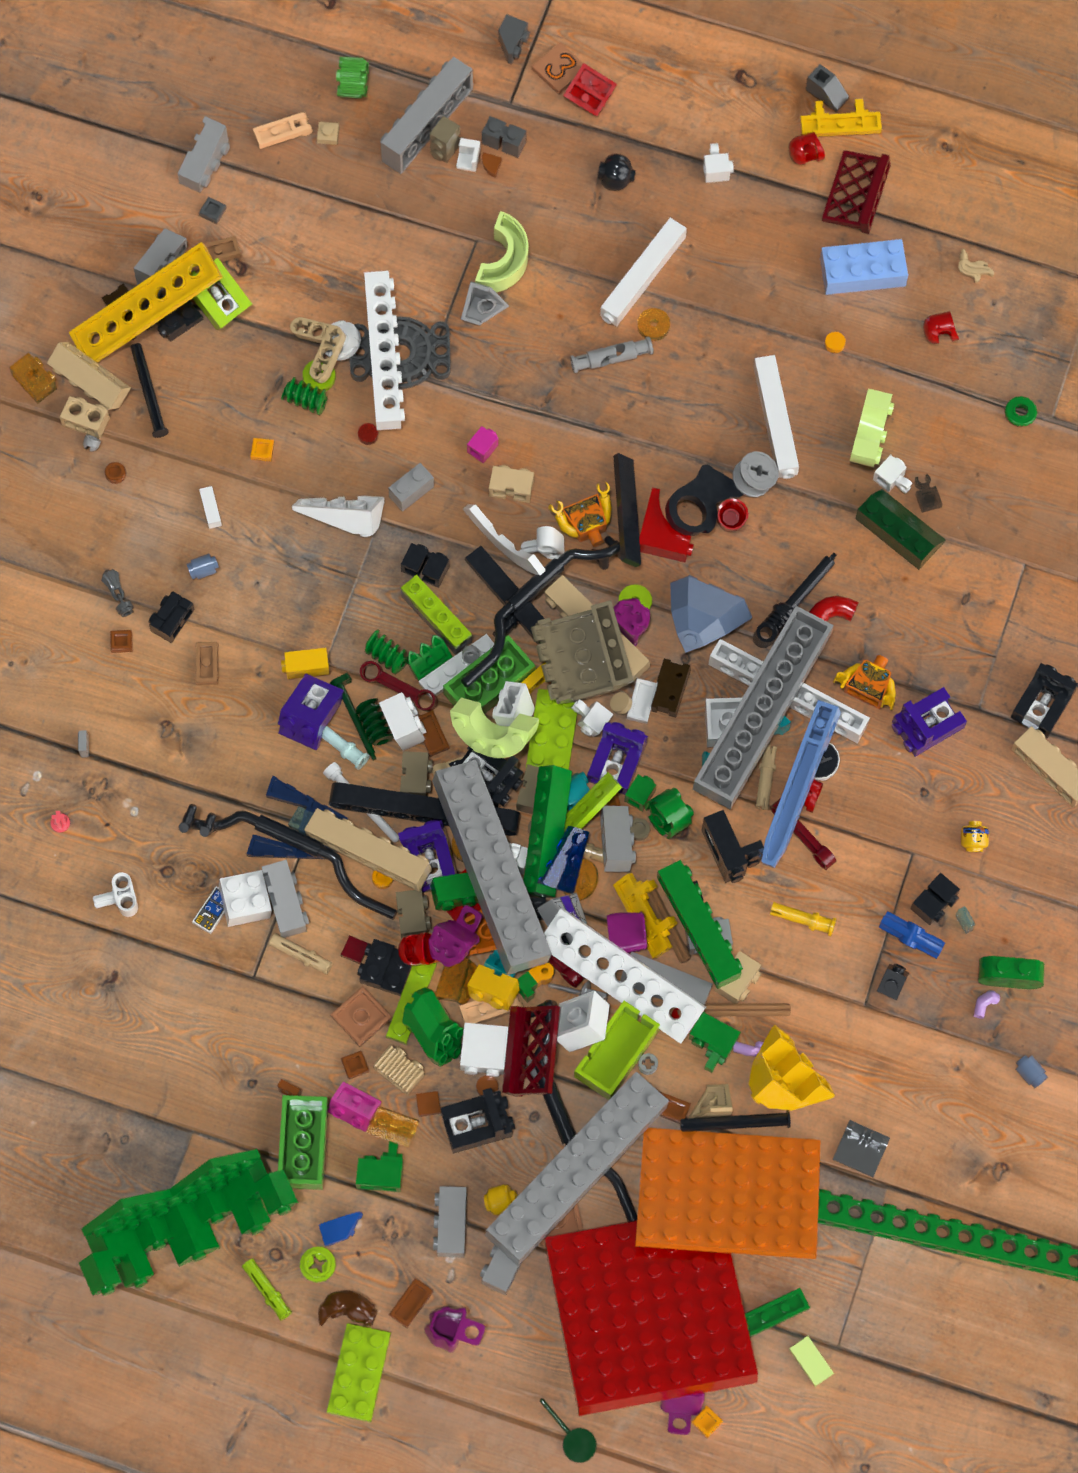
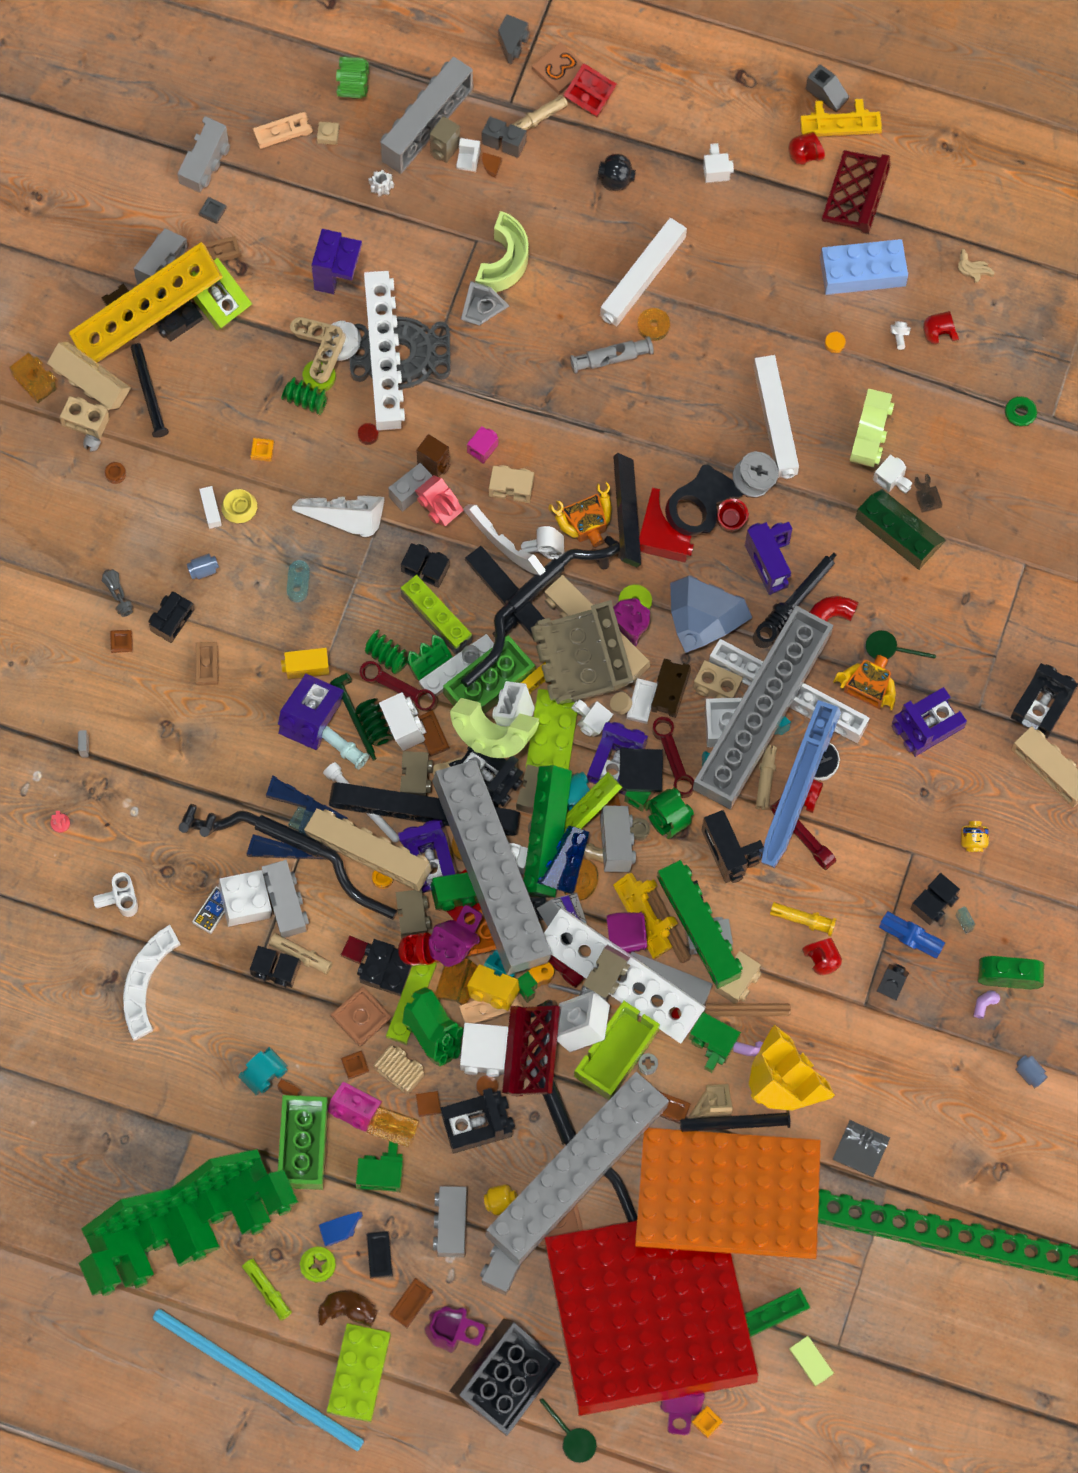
(139, 977): none -> white tile
(239, 506): none -> light yellow hat
(258, 1380): none -> medium azure axle
(262, 1070): none -> teal cylinder
(284, 972): none -> black piece
(298, 579): none -> clear light blue plate
(334, 258): none -> dark purple brick
(379, 1255): none -> black tile
(385, 179): none -> white gear
(433, 456): none -> reddish brown brick
(438, 500): none -> coral brick
(505, 1376): none -> black slope
(532, 119): none -> tan pin
(604, 978): none -> dark tan brick
(640, 770): none -> black tile
(673, 755): none -> dark red piece
(720, 677): none -> tan brick
(764, 550): none -> dark purple brick
(826, 949): none -> red helmet
(885, 644): none -> dark green piece
(900, 329): none -> white plate

